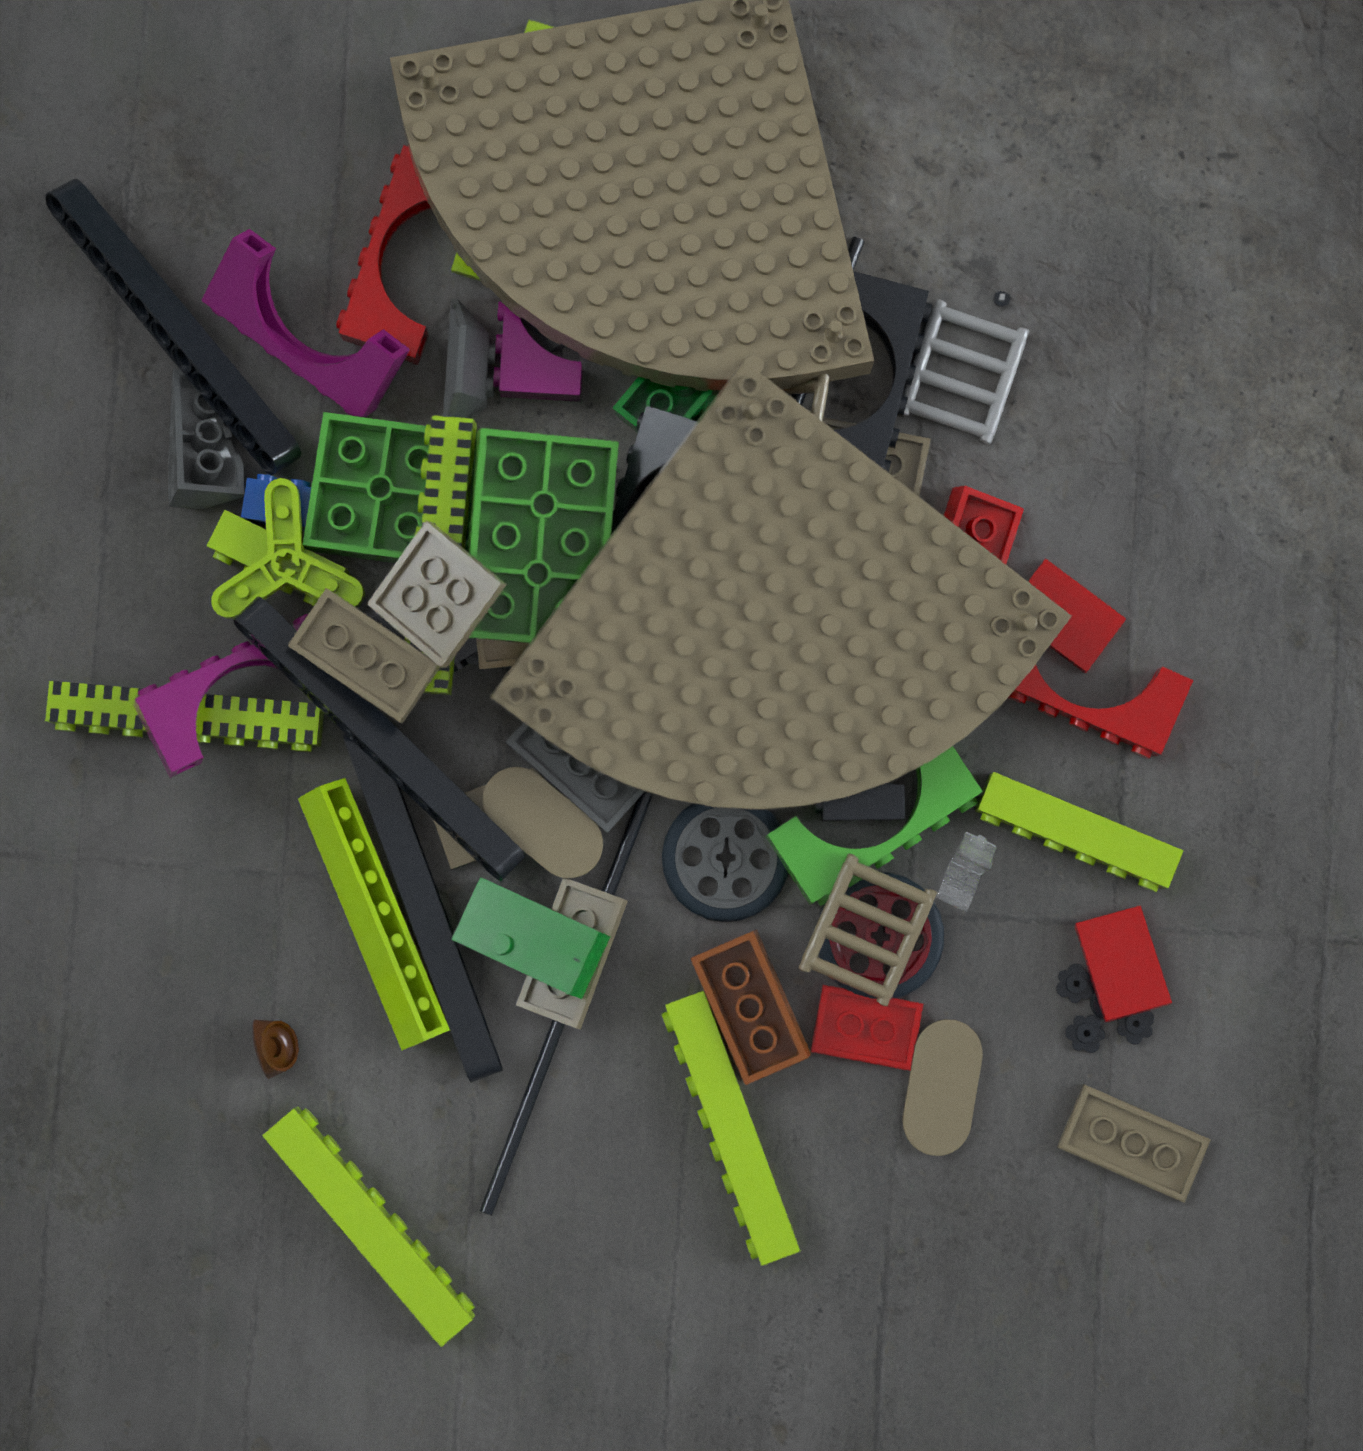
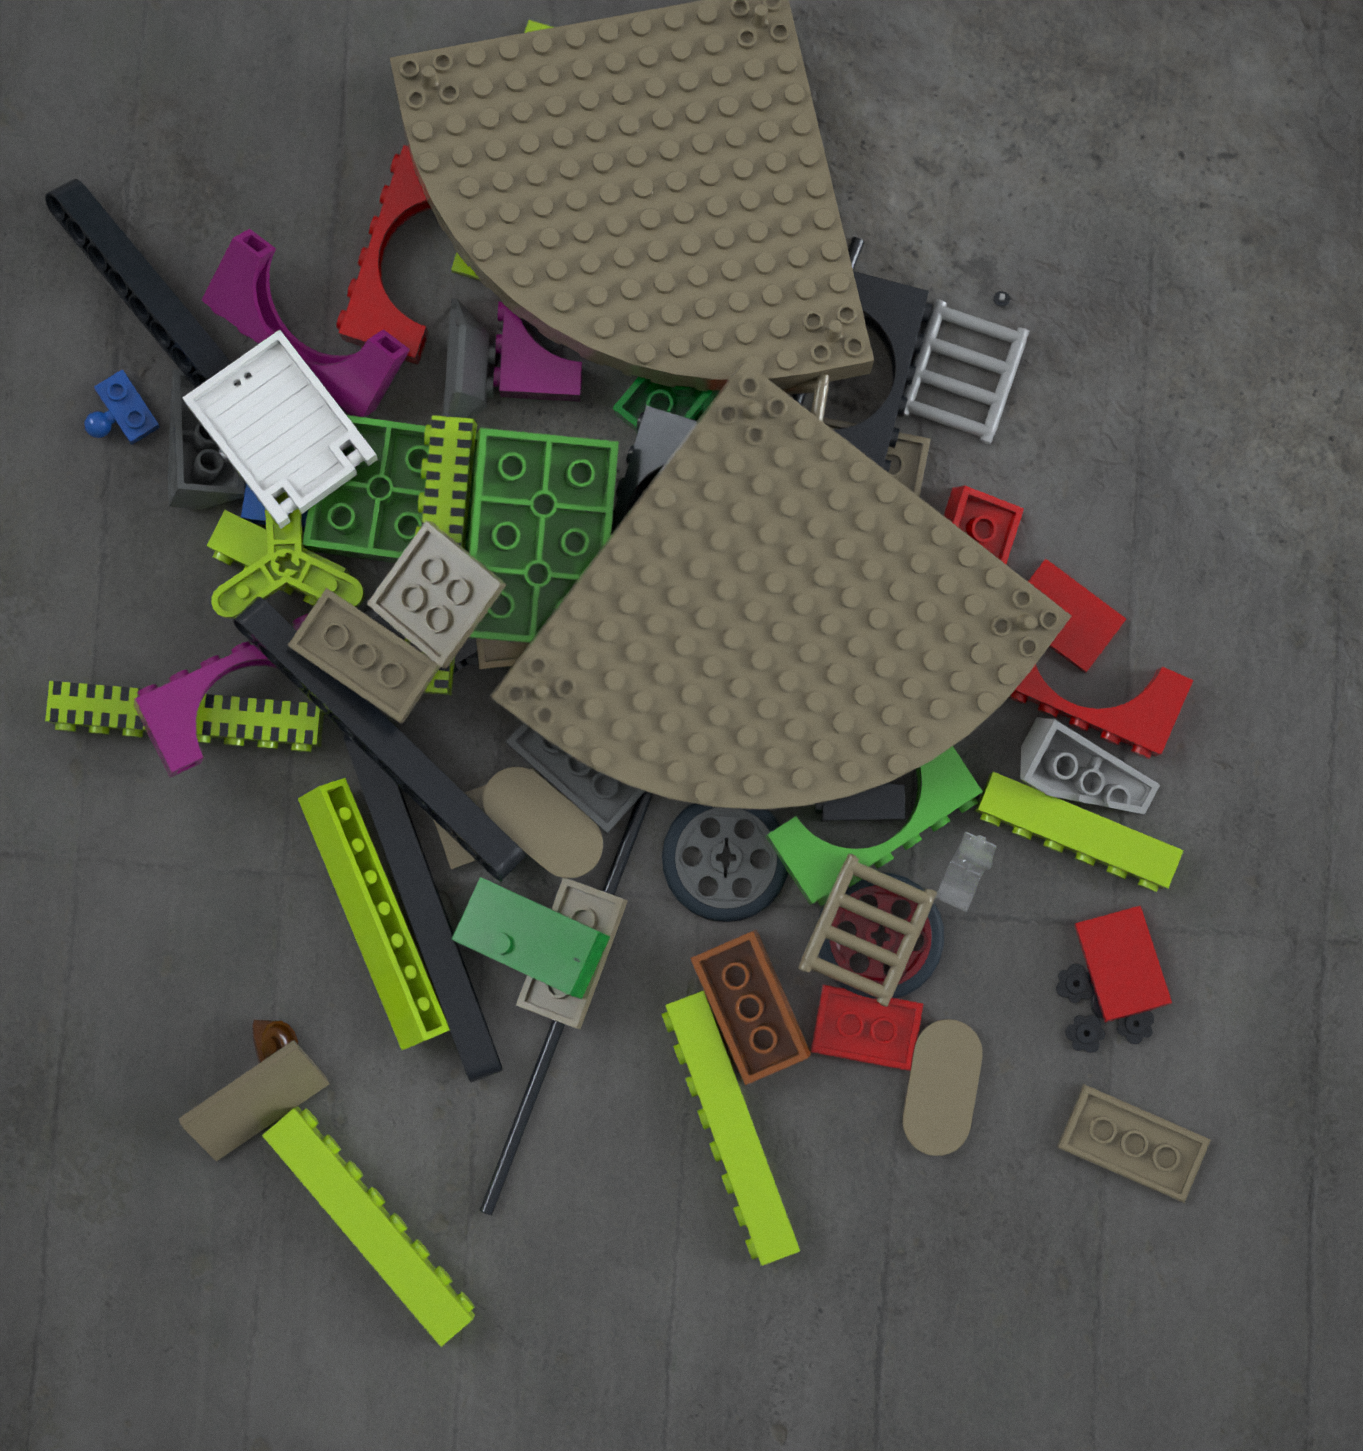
(123, 407): none -> blue plate
(254, 1101): none -> dark tan tile
(279, 428): none -> white door
(1078, 770): none -> light grey wedge

